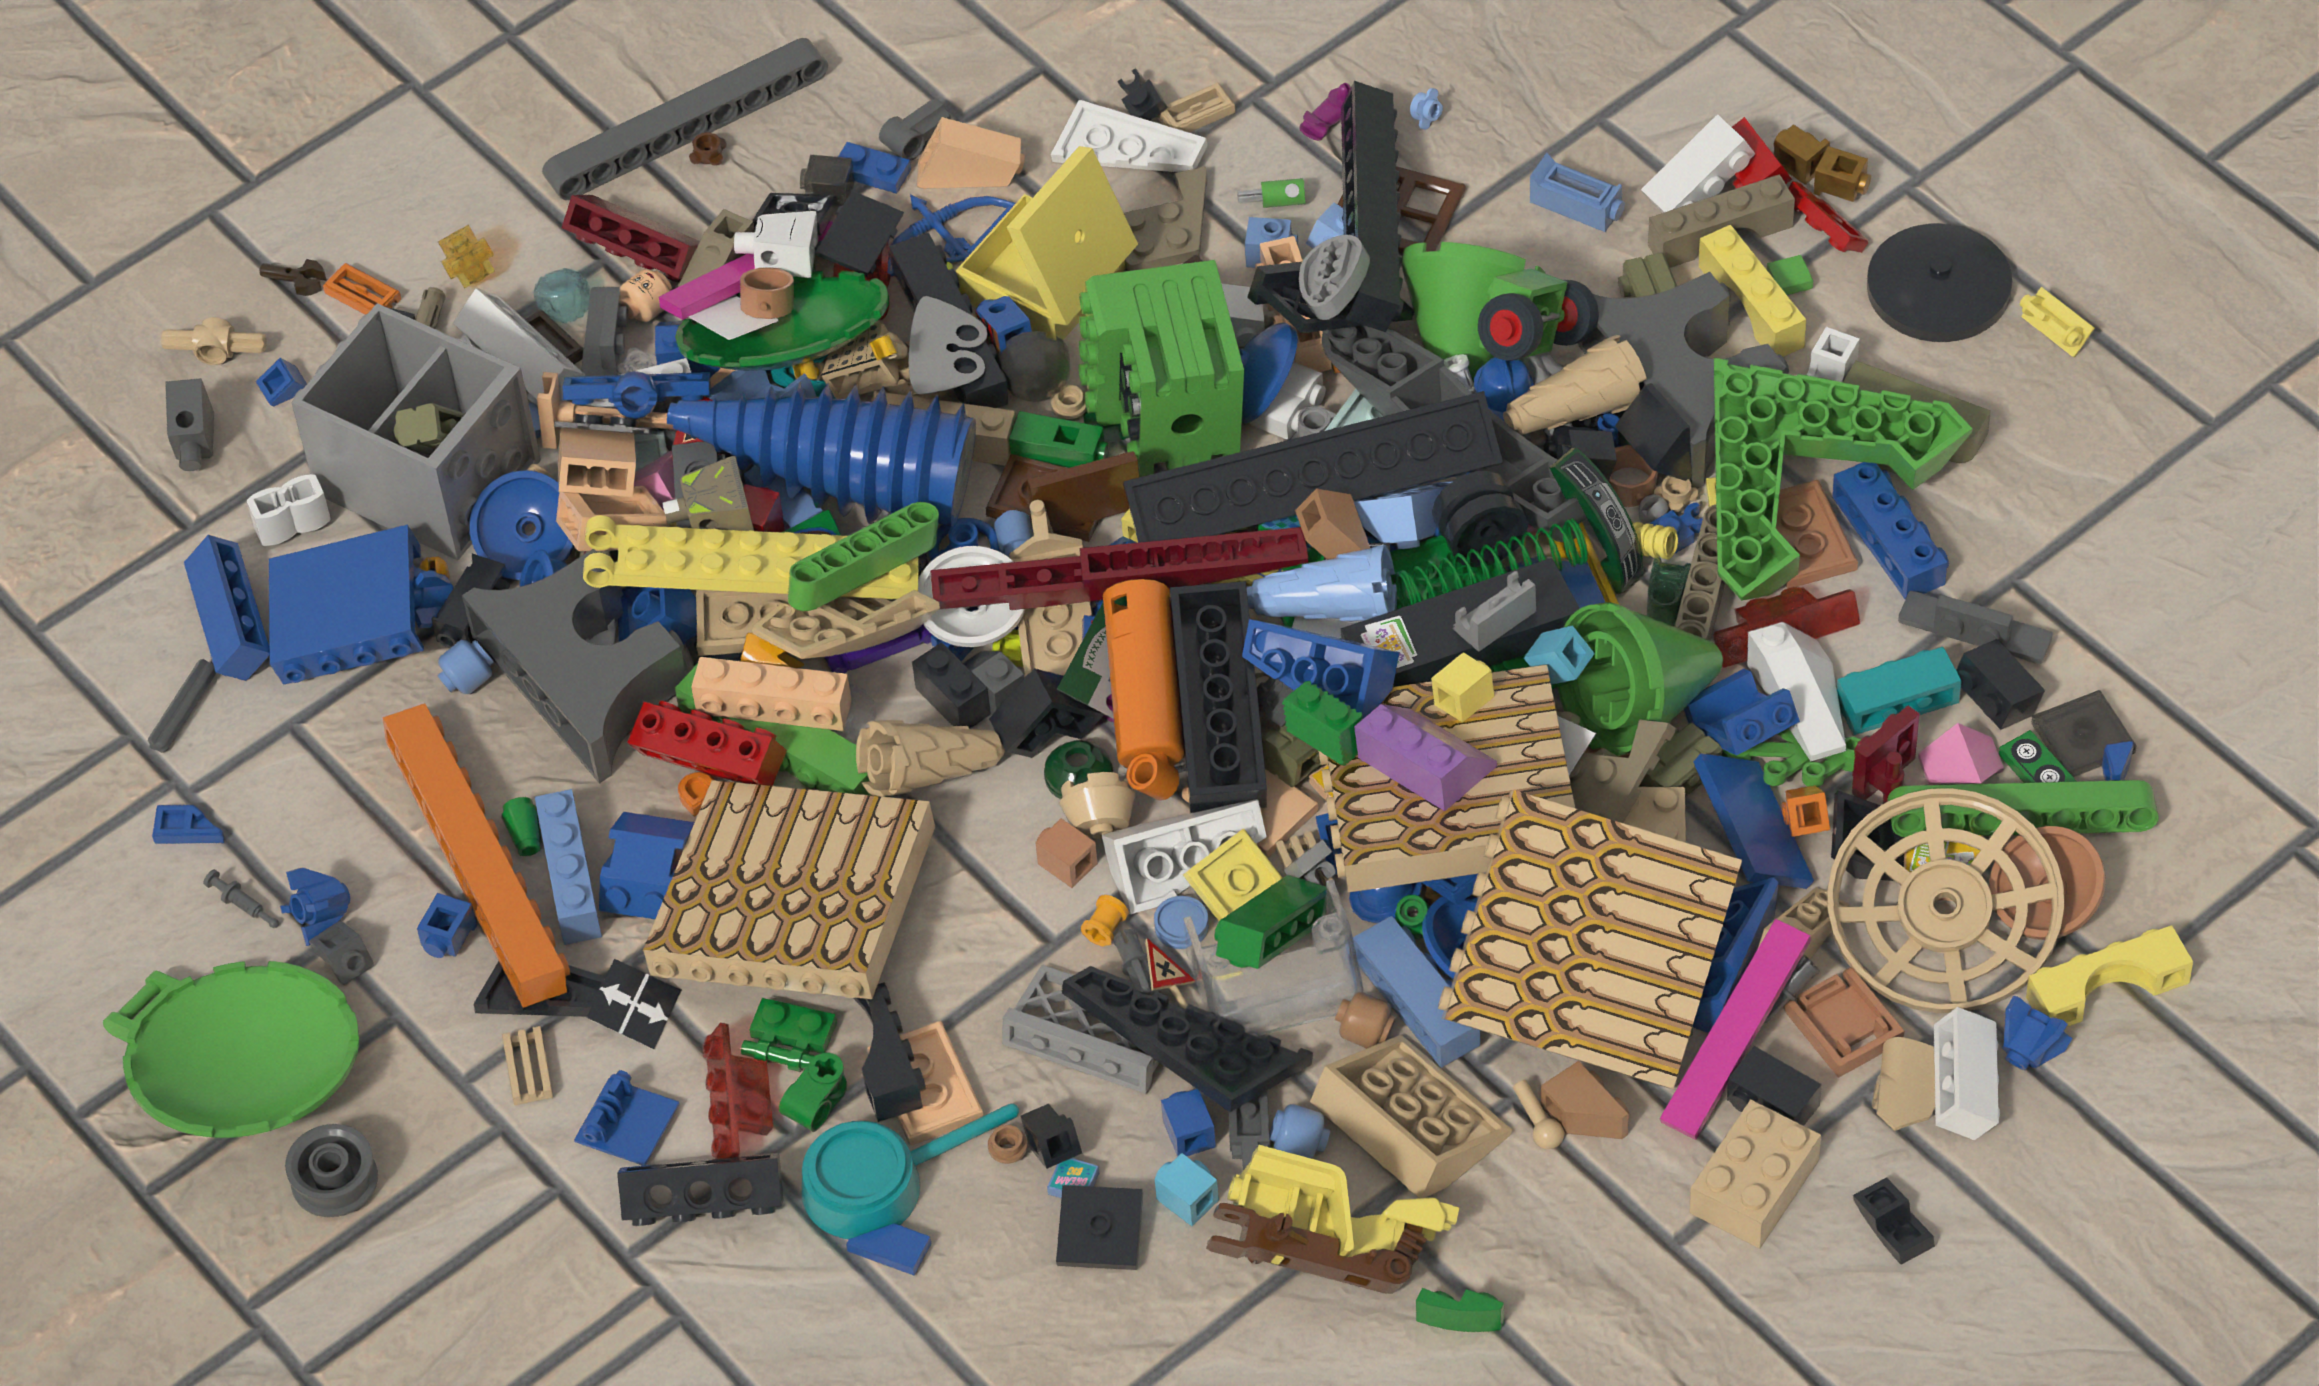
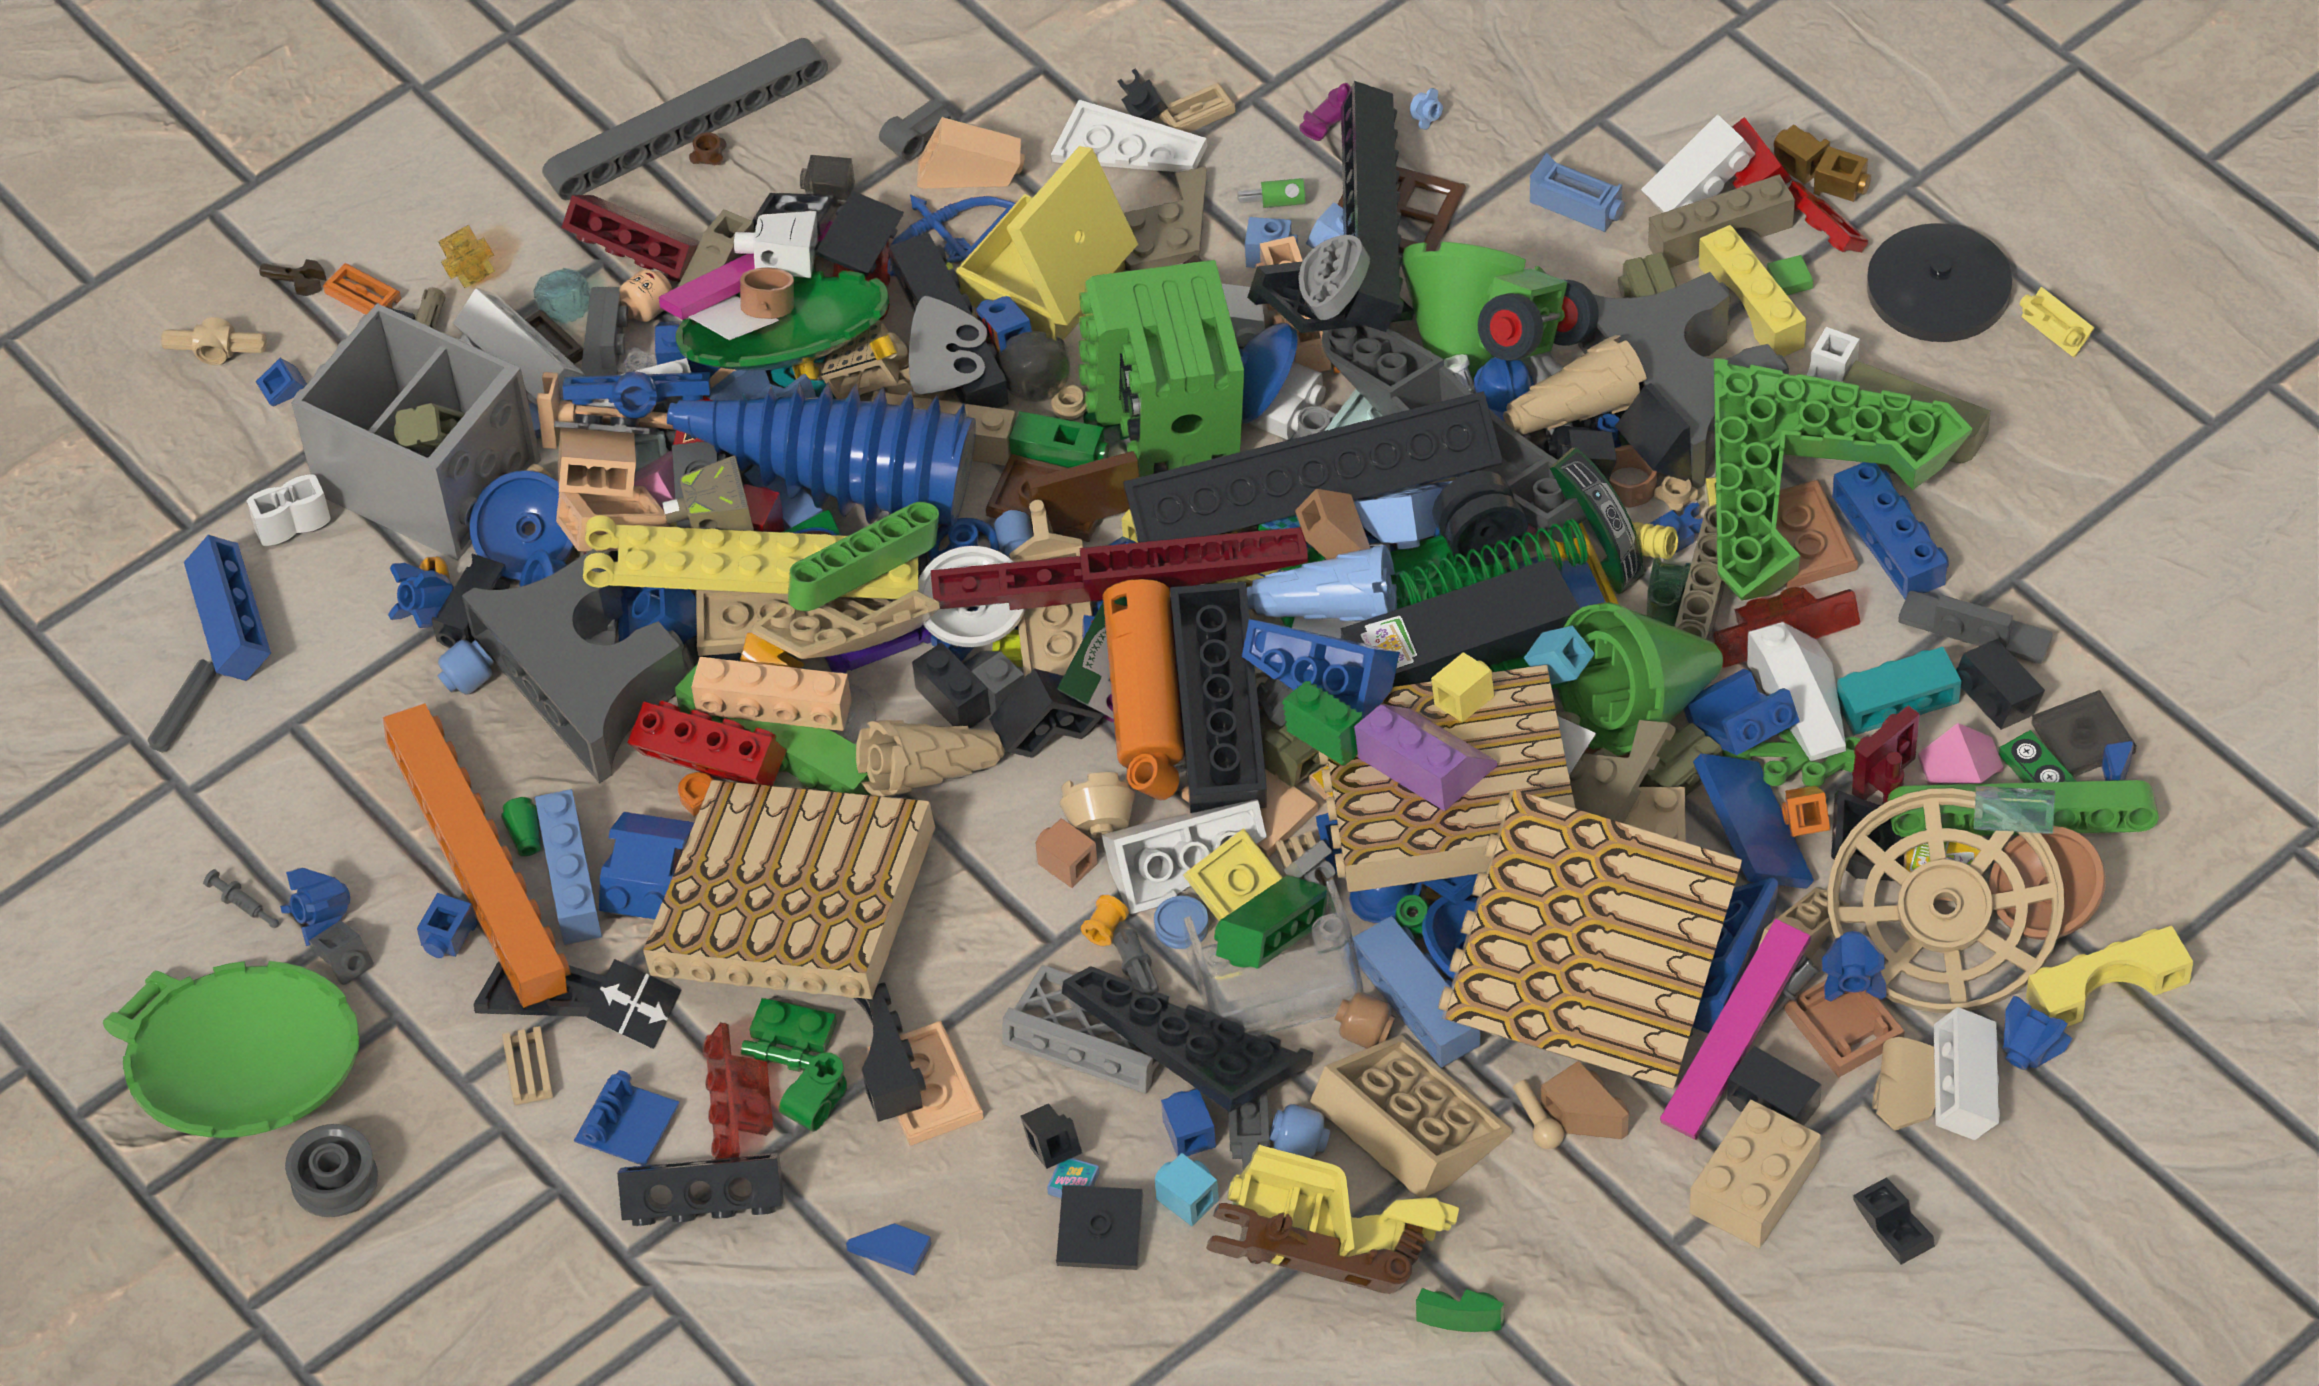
(184, 825): blue tile -> none
(189, 422): dark grey torso -> none
(343, 605): blue panel -> none
(868, 1178): teal piece -> none
(877, 167): blue plate -> none
(1007, 1135): medium nougat plate -> none
(1058, 771): dark green piece -> none
(1166, 973): piece -> none
(1497, 613): light grey hinge -> none
(1658, 508): light grey hinge -> none
(1853, 966): none -> blue brick
(2014, 809): none -> clear light blue slope

